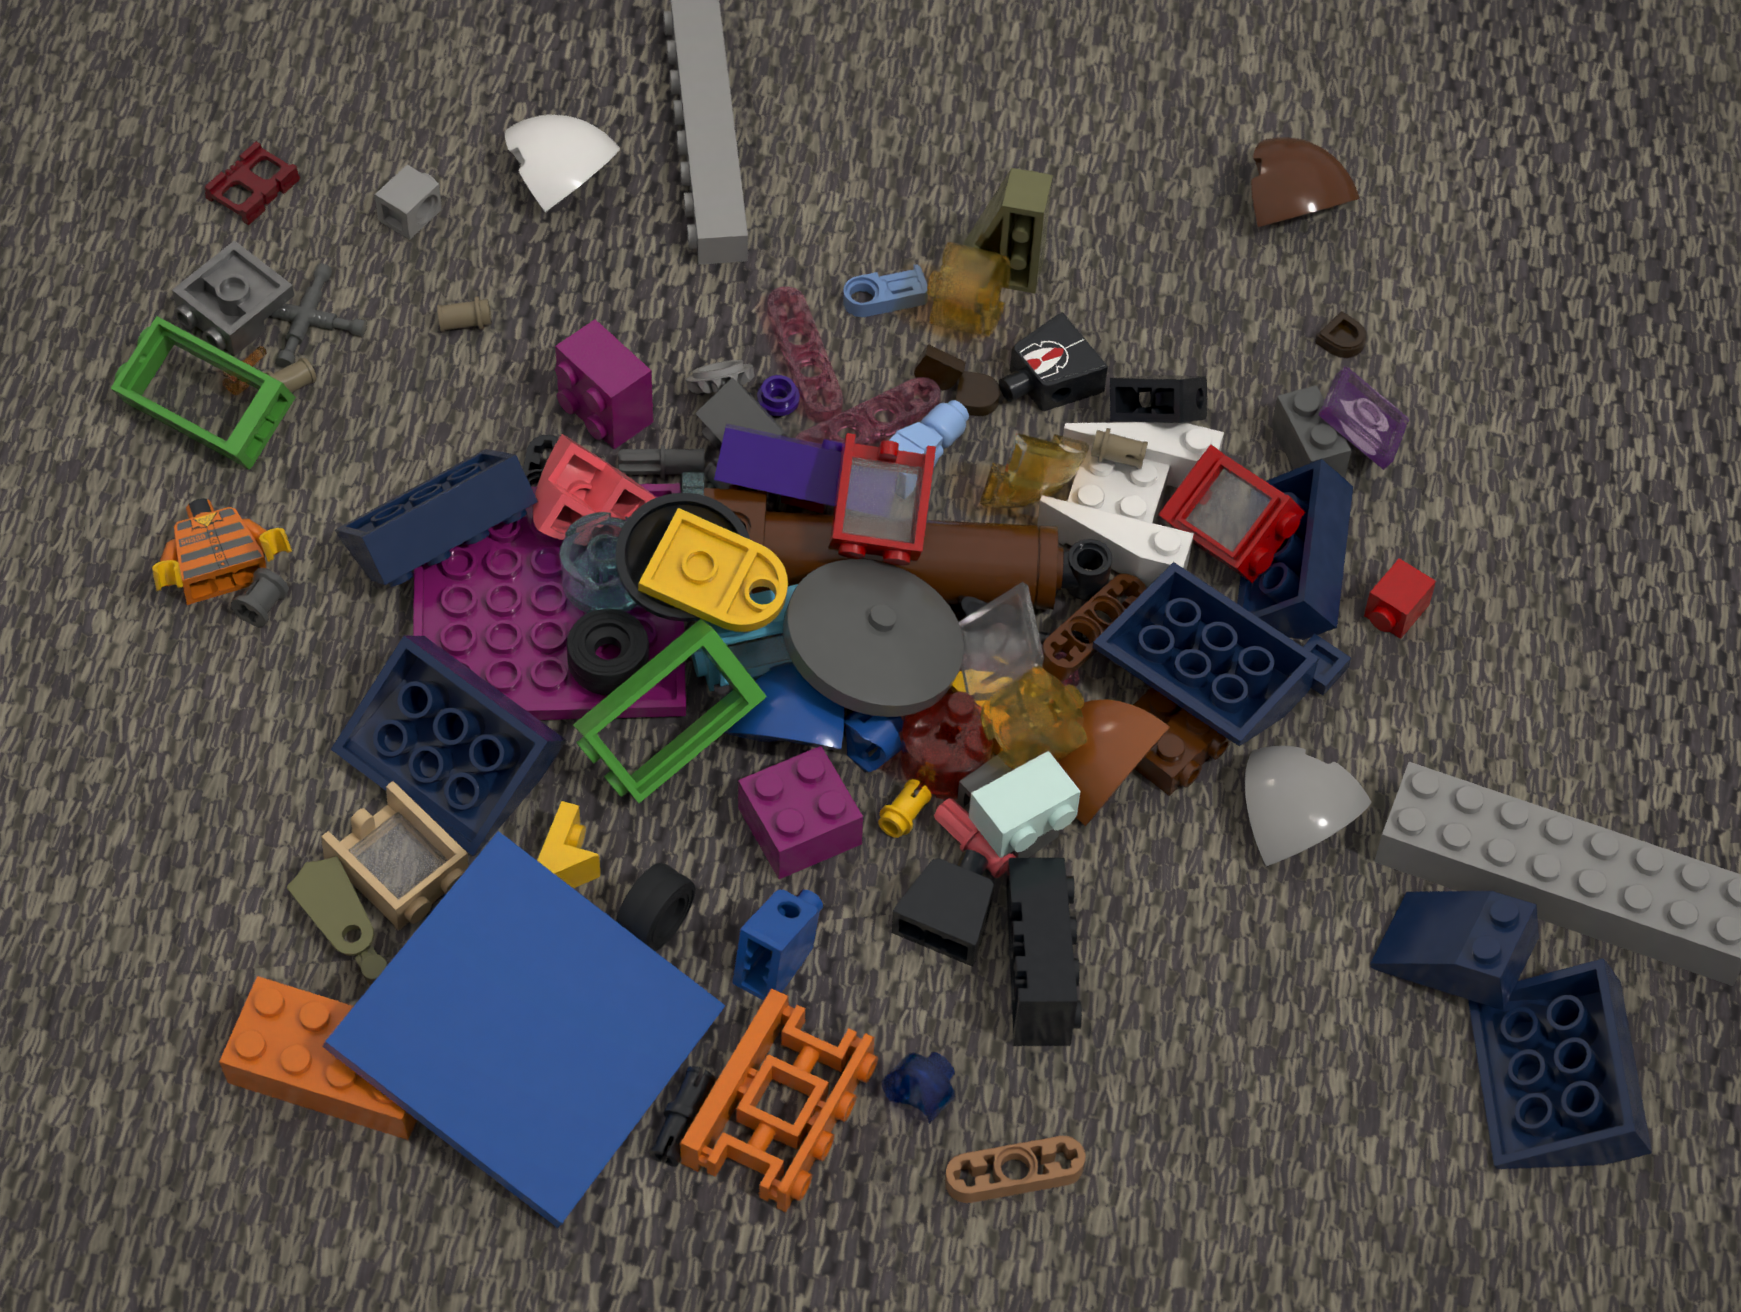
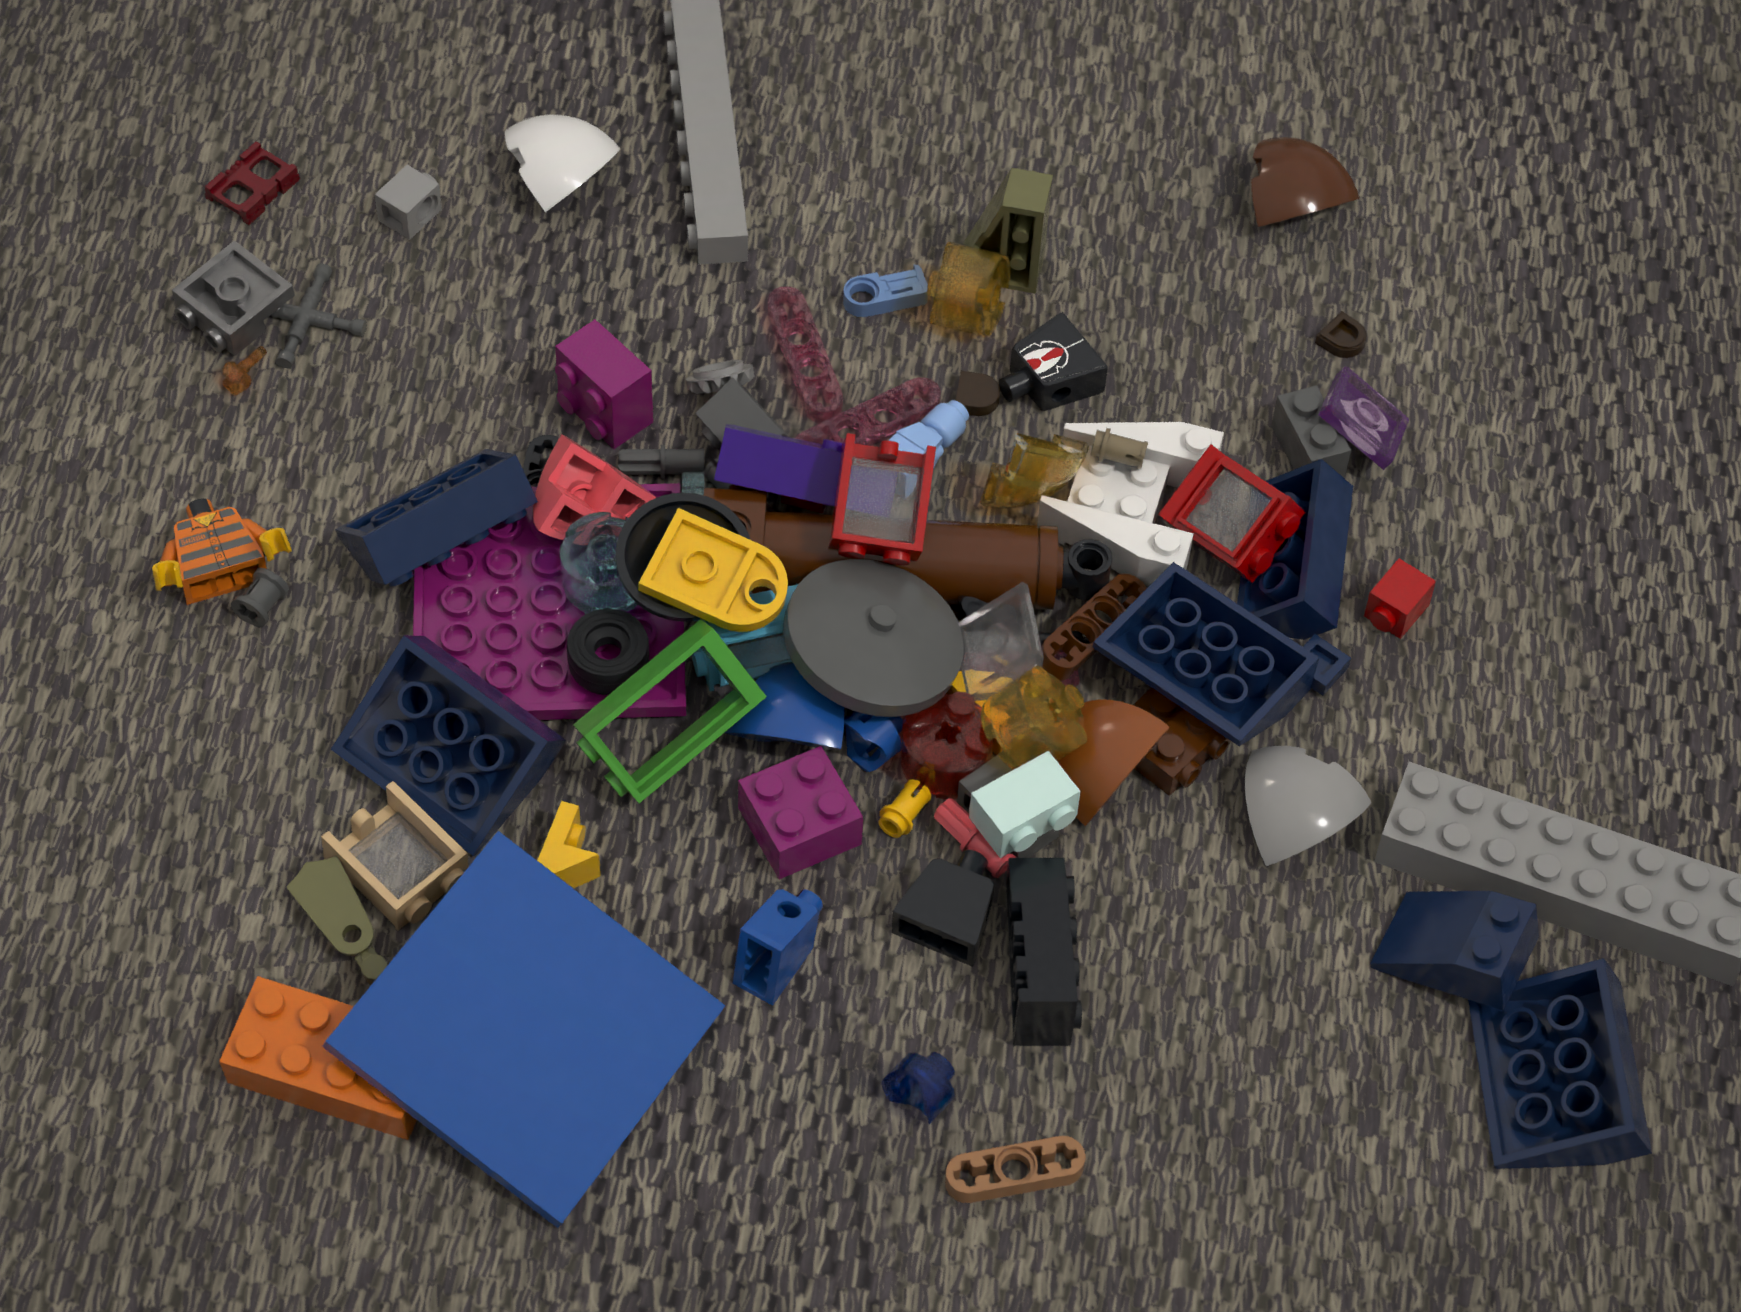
(255, 425): bright green window -> none
(295, 375): dark tan pin -> none
(464, 314): dark tan pin -> none
(657, 905): black tyre -> none
(681, 1115): black pin -> none
(745, 1084): orange fence -> none
(778, 386): dark purple plate -> none
(939, 367): dark brown tile -> none
(1172, 399): black torso -> none

